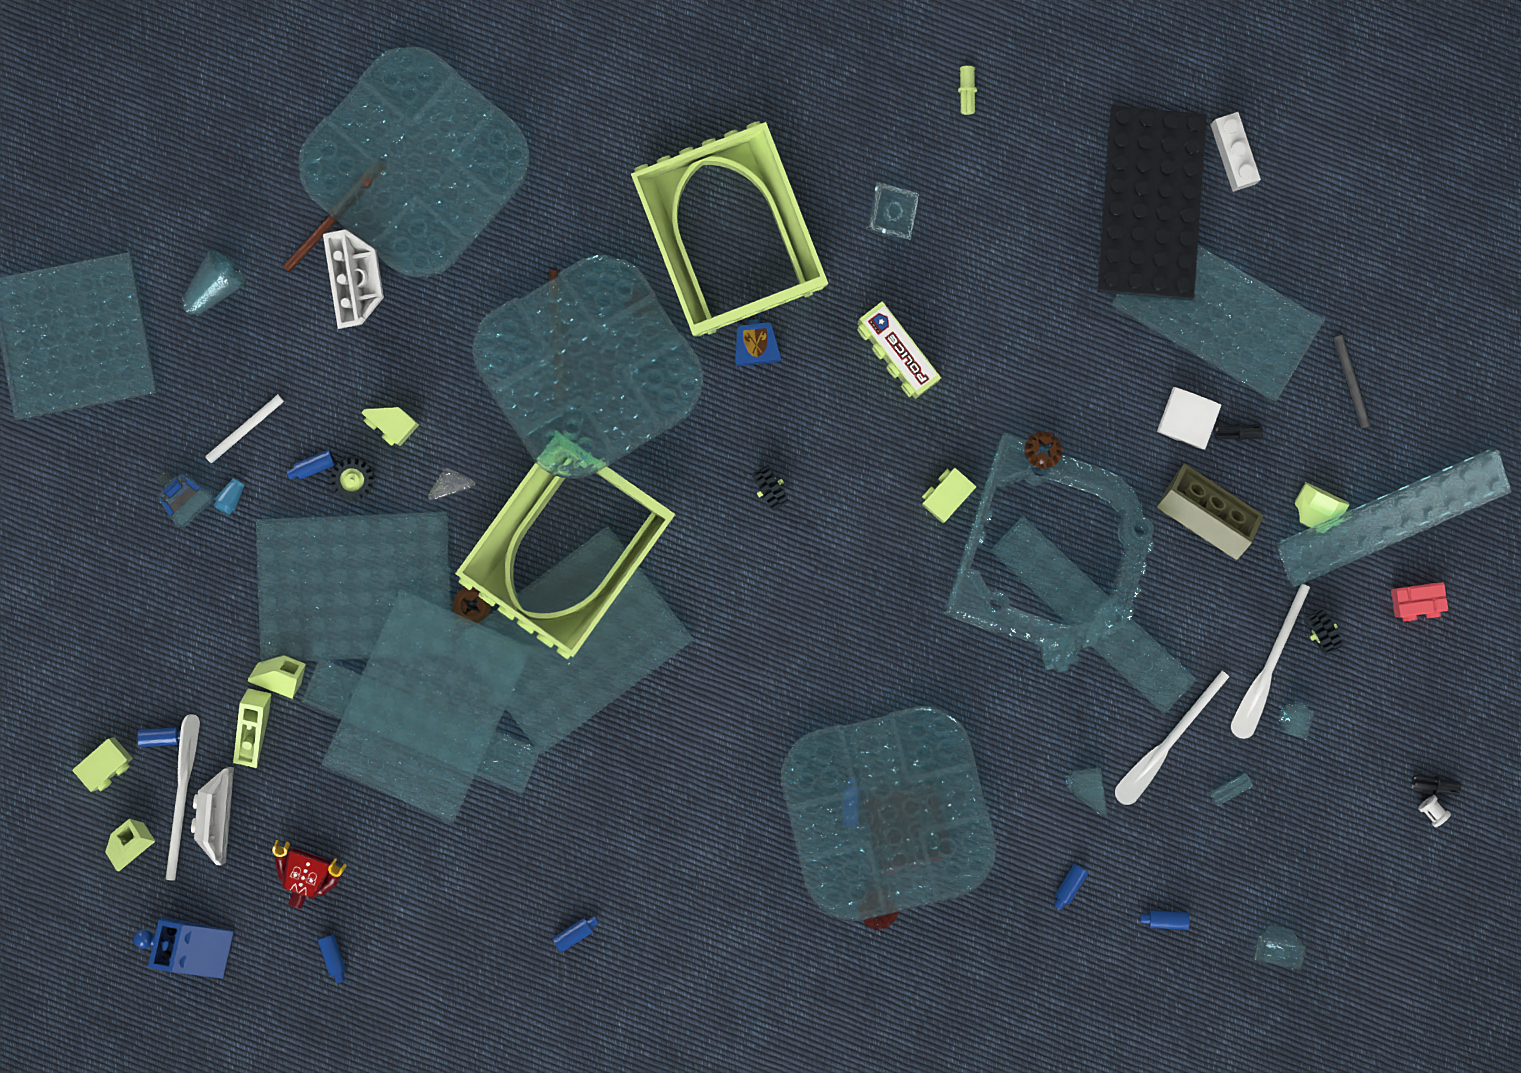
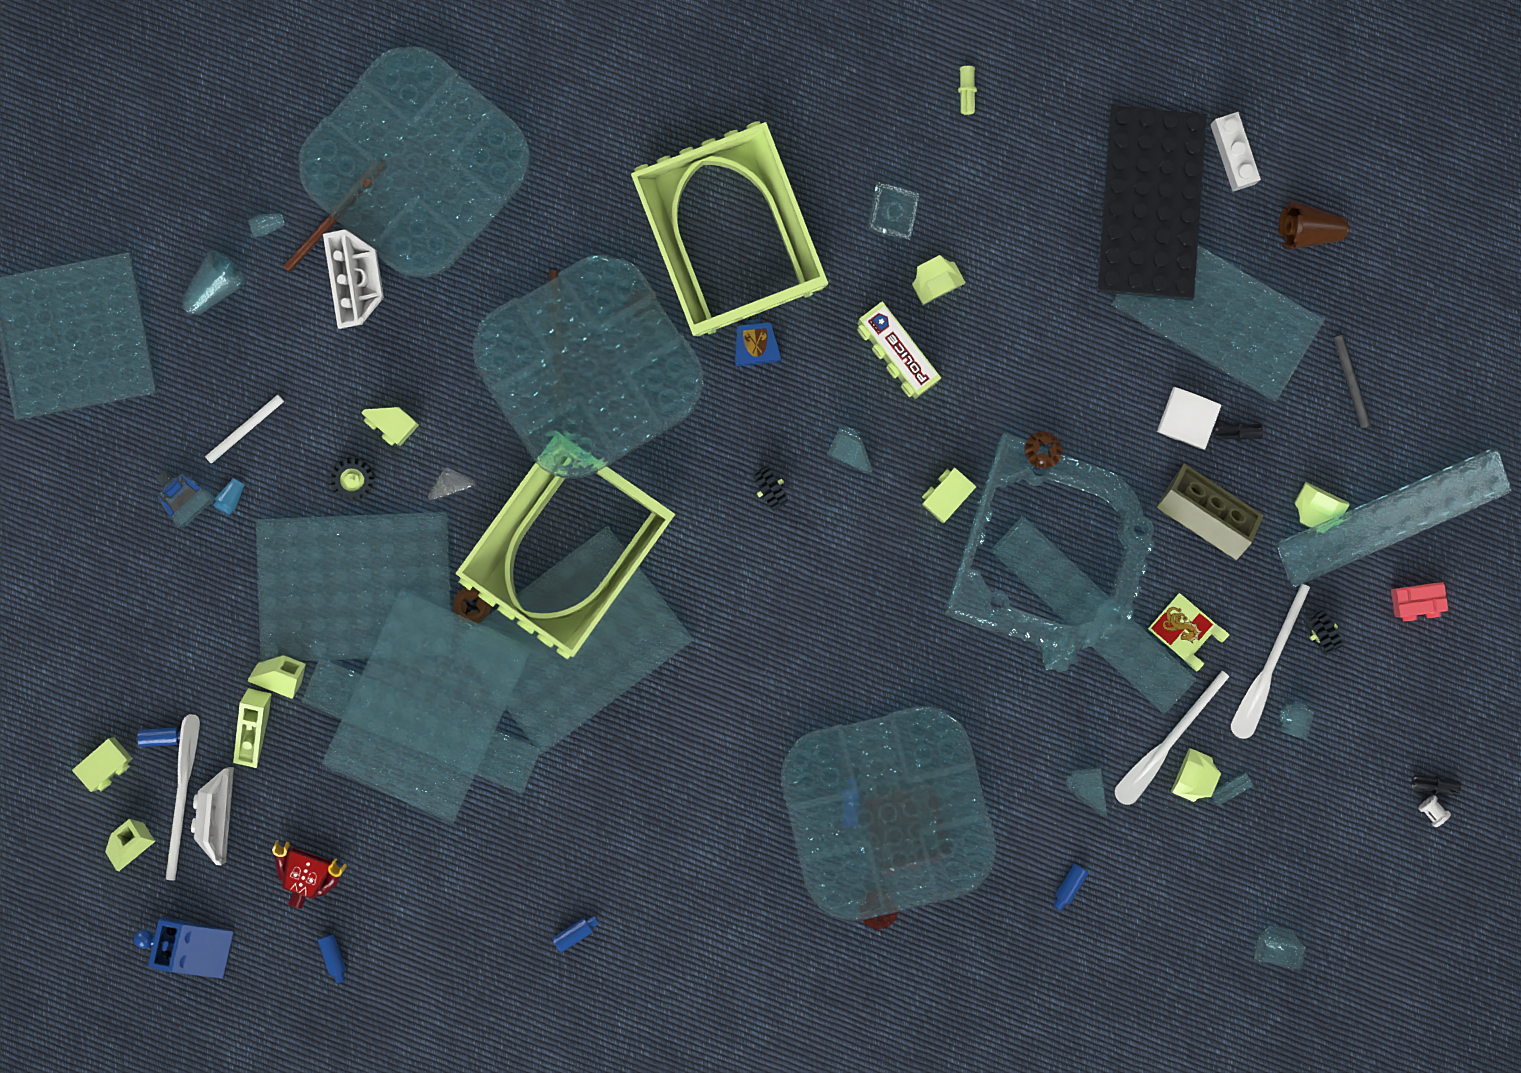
(266, 223): none -> clear light blue cone
(312, 465): blue cylinder -> none
(850, 450): none -> clear light blue slope
(936, 279): none -> yellowish green slope
(1166, 919): blue cylinder -> none
(1185, 630): none -> flag
(1196, 776): none -> yellowish green slope
(1310, 226): none -> reddish brown cone

